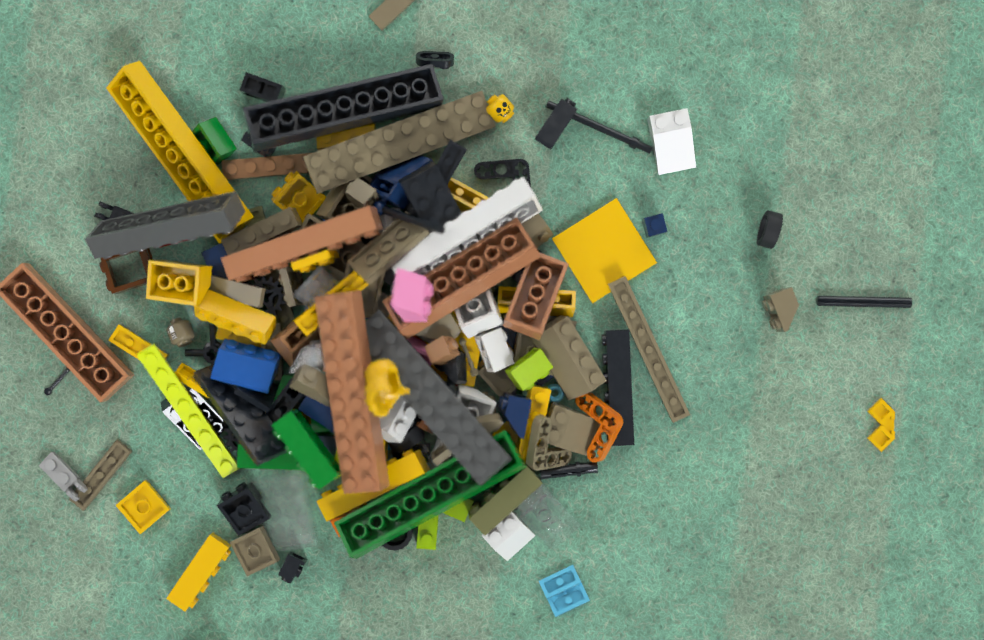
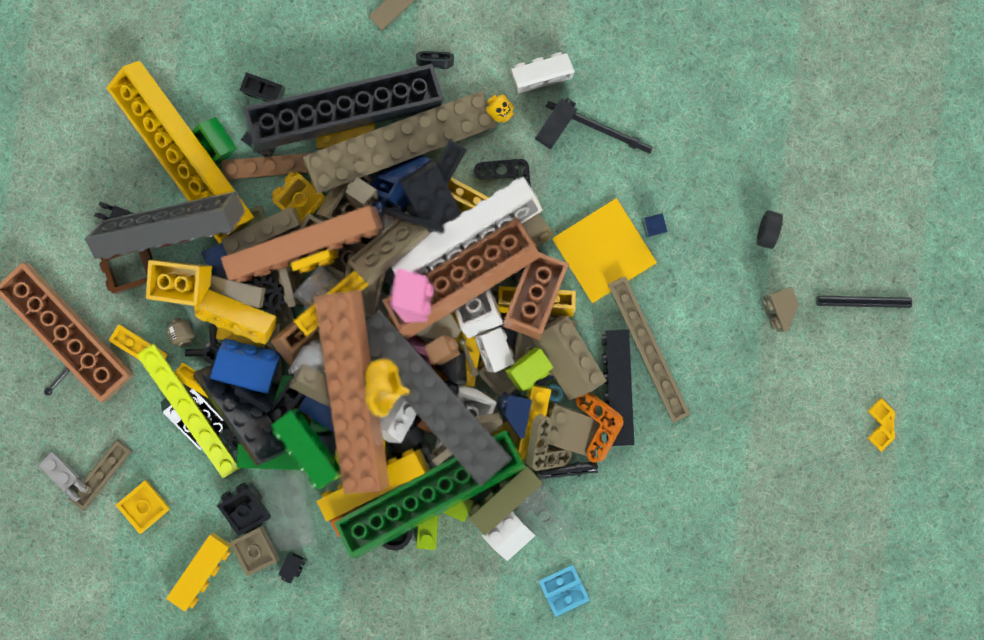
(542, 72): none -> white slope
(672, 141): white slope -> none

